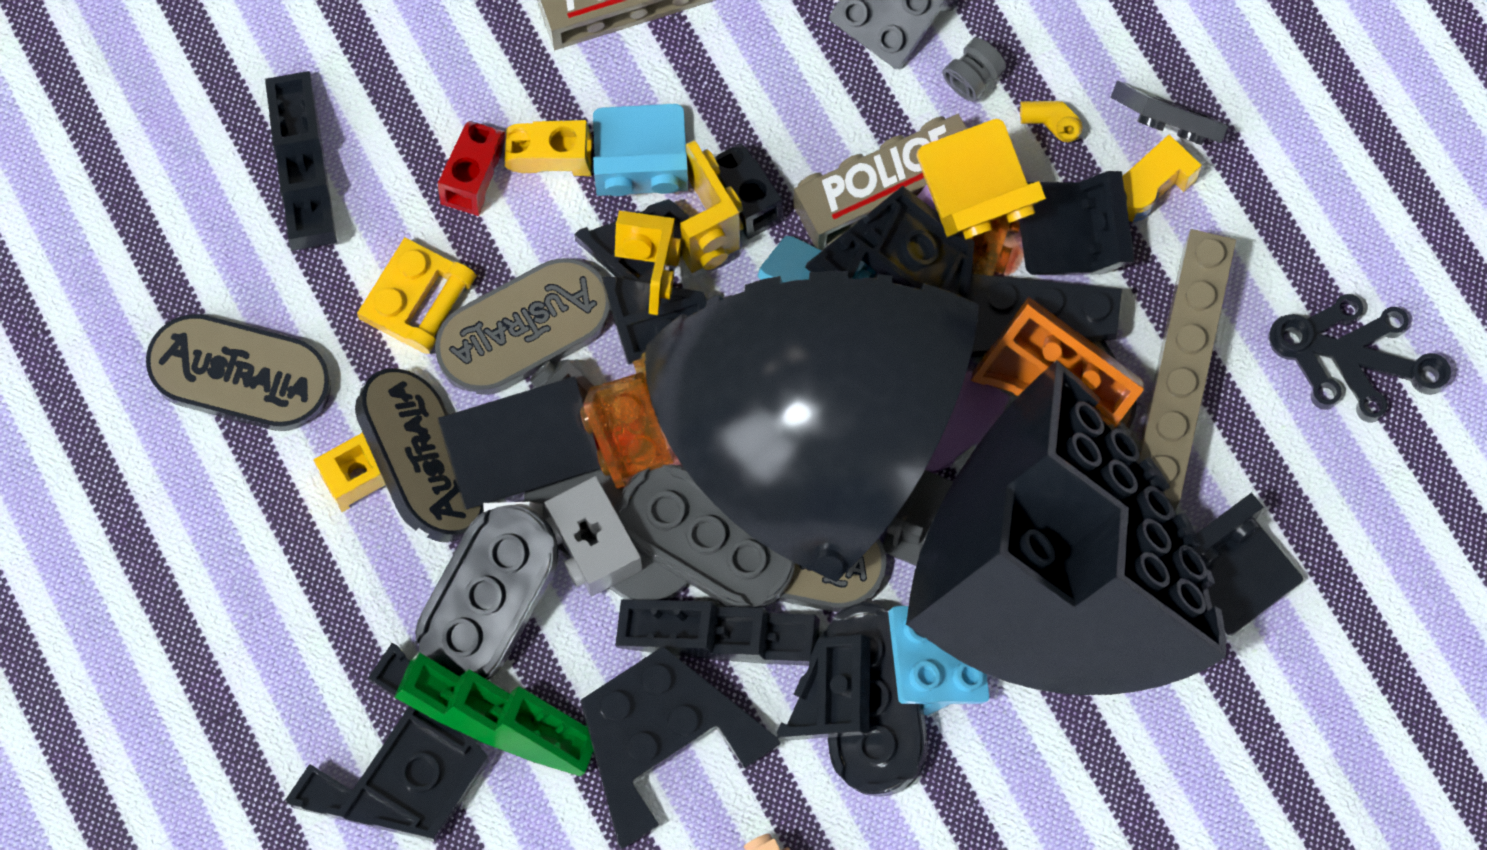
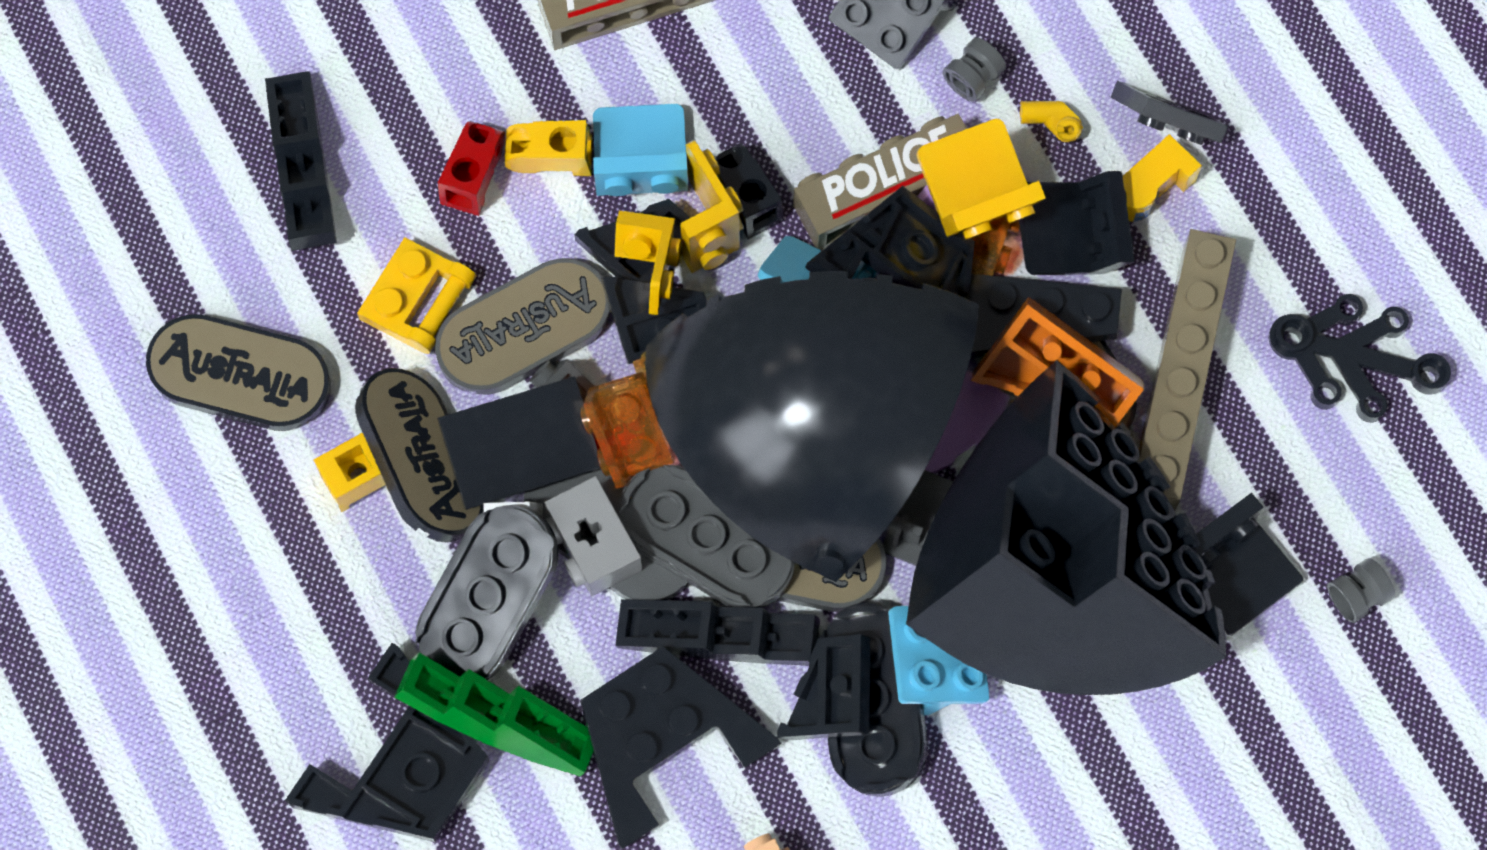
(1361, 590): none -> dark grey wheel

